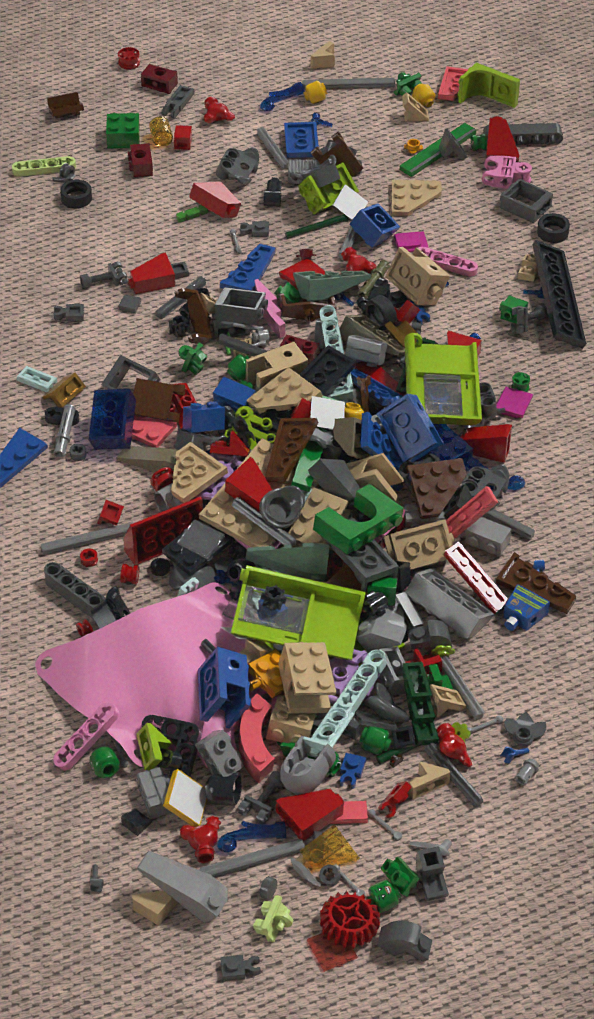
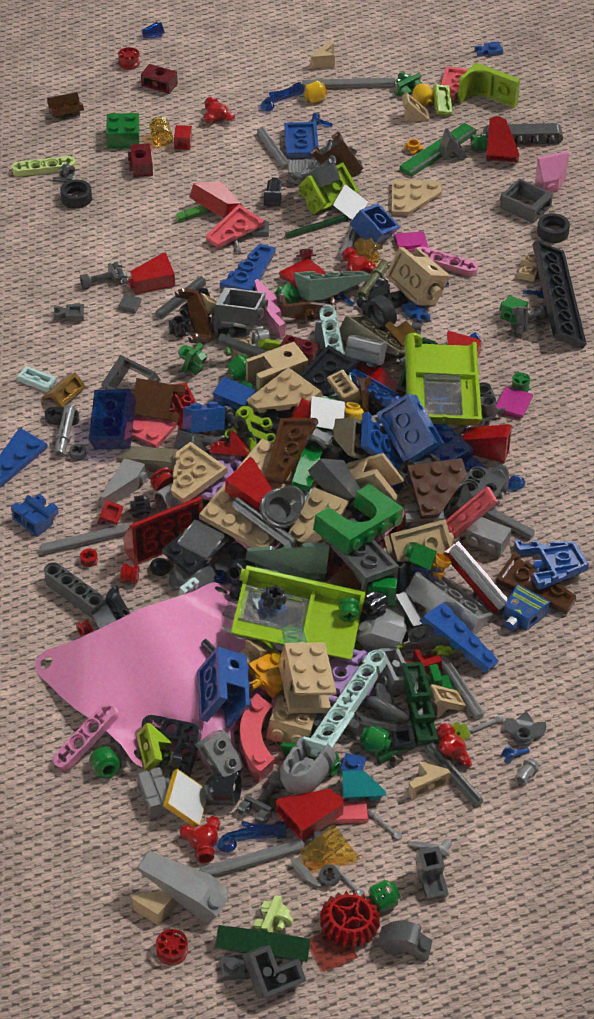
(34, 515): none -> blue hips
(96, 883): dark grey hand -> none
(125, 481): none -> light grey slope
(135, 821): black slope -> none
(140, 506): none -> black gear
(154, 30): none -> clear blue cone
(171, 947): none -> red wheel
(178, 100): dark grey hinge -> none
(180, 270): dark grey tile -> none
(230, 164): dark grey piece -> none
(233, 226): none -> coral wing
(245, 940): none -> dark green slope
(268, 344): none -> lime slope
(268, 887): dark grey tile -> none
(268, 976): none -> dark grey brick
(294, 635): none -> clear light blue tile
(345, 388): none -> tan slope
(348, 609): none -> green wheel
(359, 784): none -> teal slope
(368, 249): none -> clear yellow hips
(397, 795): red plate -> none
(400, 875): green hips -> none
(407, 312): red panel -> none
(419, 555): none -> green brick
(427, 572): none -> hand
(442, 100): none -> lime plate
(442, 562): none -> light orange wheel
(460, 636): none -> blue wing
(478, 577): none -> light grey axle
(490, 49): none -> blue plate
(514, 171): bright pink piece -> none
(552, 171): none -> bright pink slope
(560, 558): none -> blue wing

